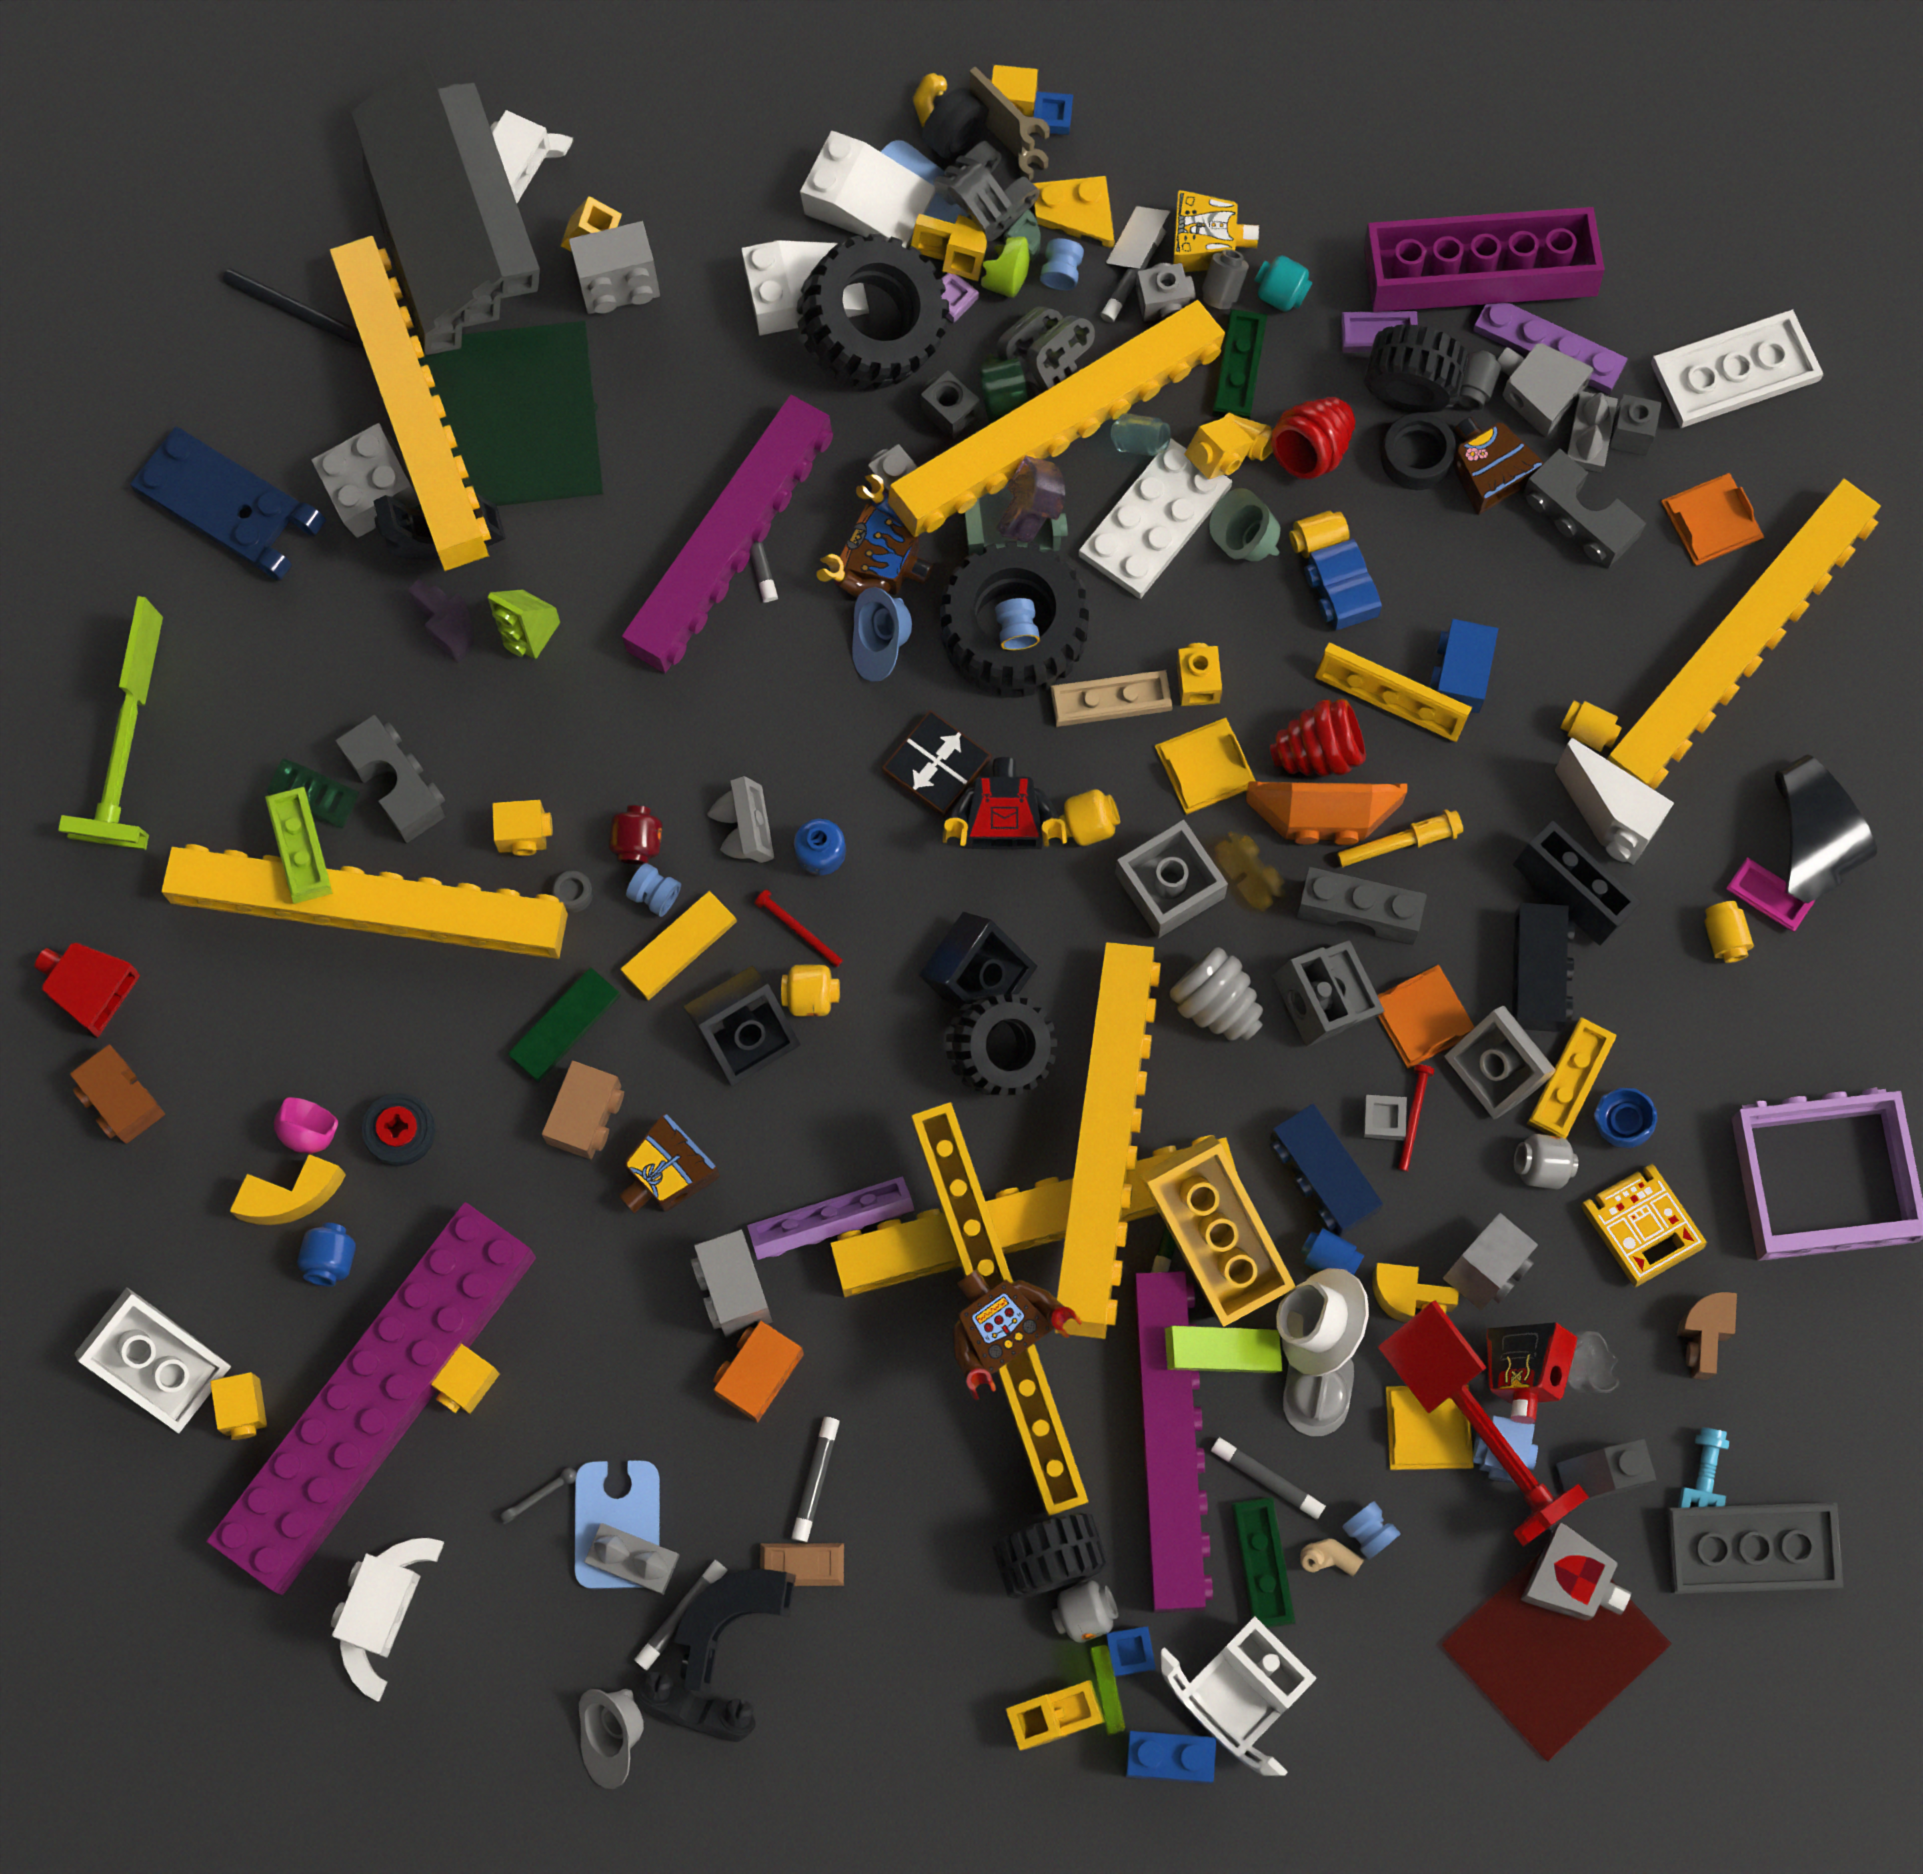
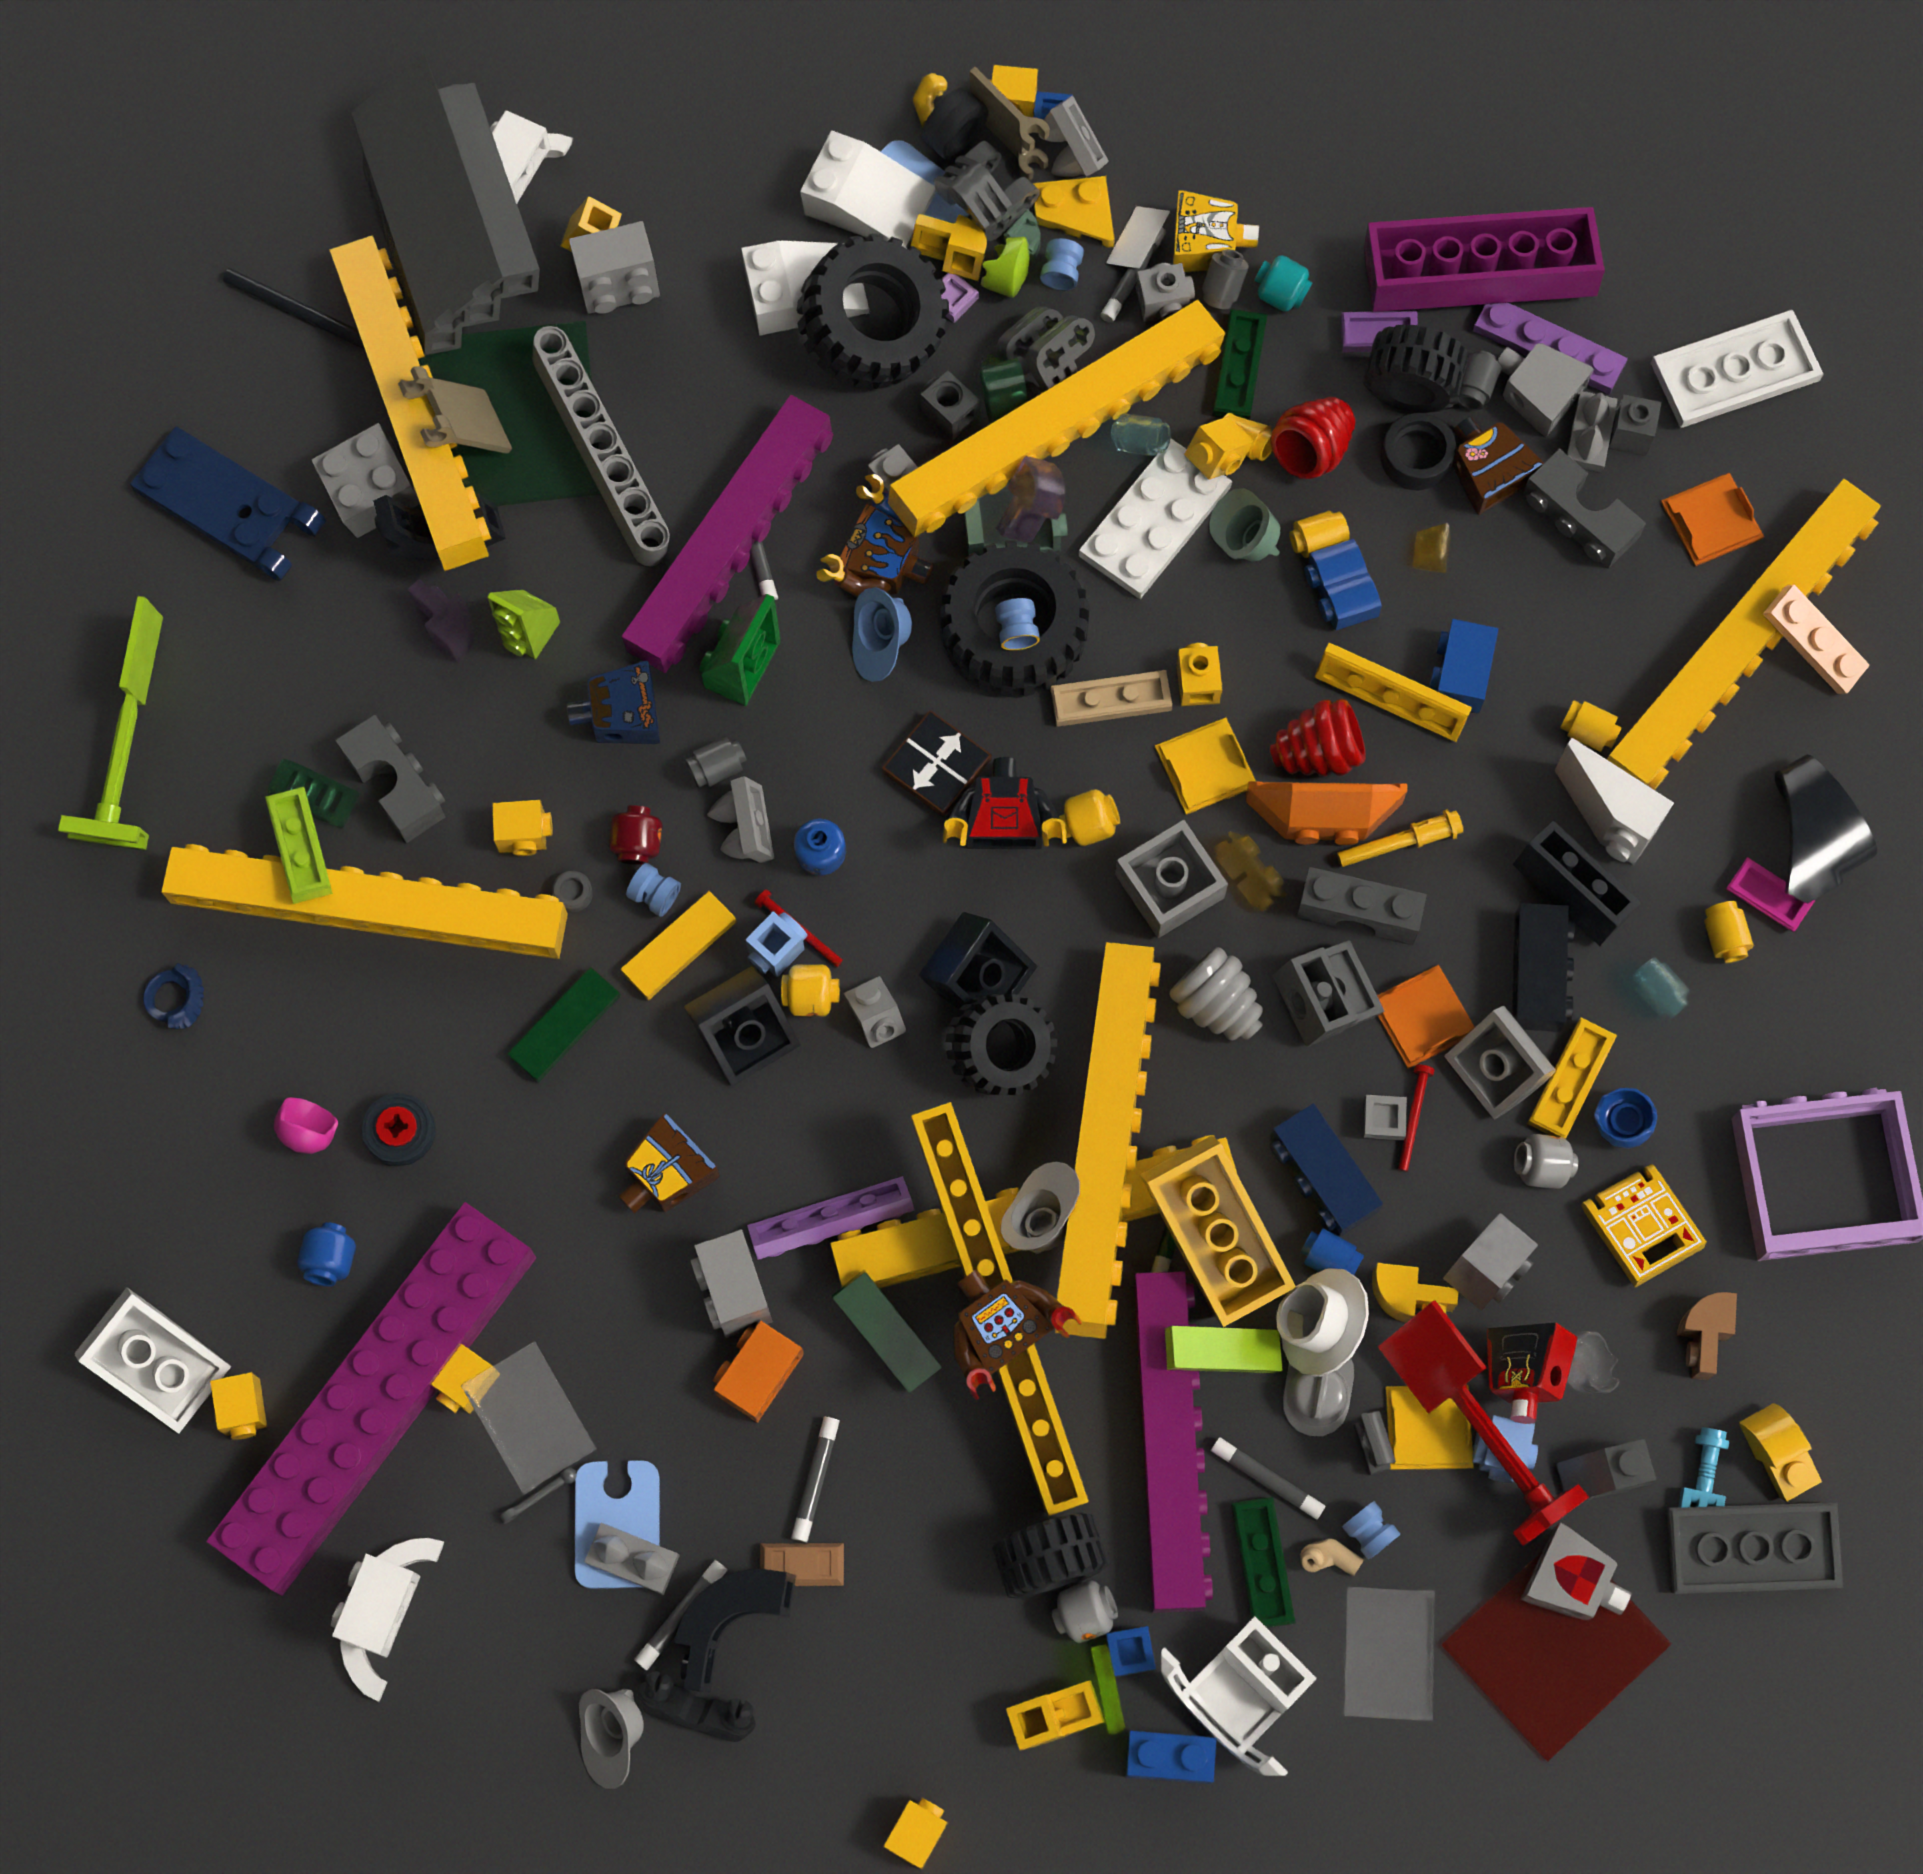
(86, 983): red torso -> none
(108, 1085): dark orange brick -> none
(184, 1015): none -> dark blue piece
(272, 1205): yellow brick -> none
(461, 413): none -> dark tan flag
(528, 1417): none -> clear piece
(583, 1110): medium nougat brick -> none
(600, 462): none -> light grey beam
(620, 706): none -> dark blue torso
(716, 762): none -> dark grey brick
(742, 650): none -> green slope
(775, 943): none -> light blue brick
(875, 1012): none -> light grey bracket
(886, 1331): none -> dark green tile
(917, 1832): none -> yellow brick
(1042, 1209): none -> light grey piece
(1084, 151): none -> light grey tile
(1374, 1442): none -> dark grey piece
(1390, 1654): none -> clear piece
(1432, 548): none -> clear yellow slope
(1661, 988): none -> clear light blue brick
(1782, 1449): none -> yellow brick
(1816, 639): none -> light nougat plate

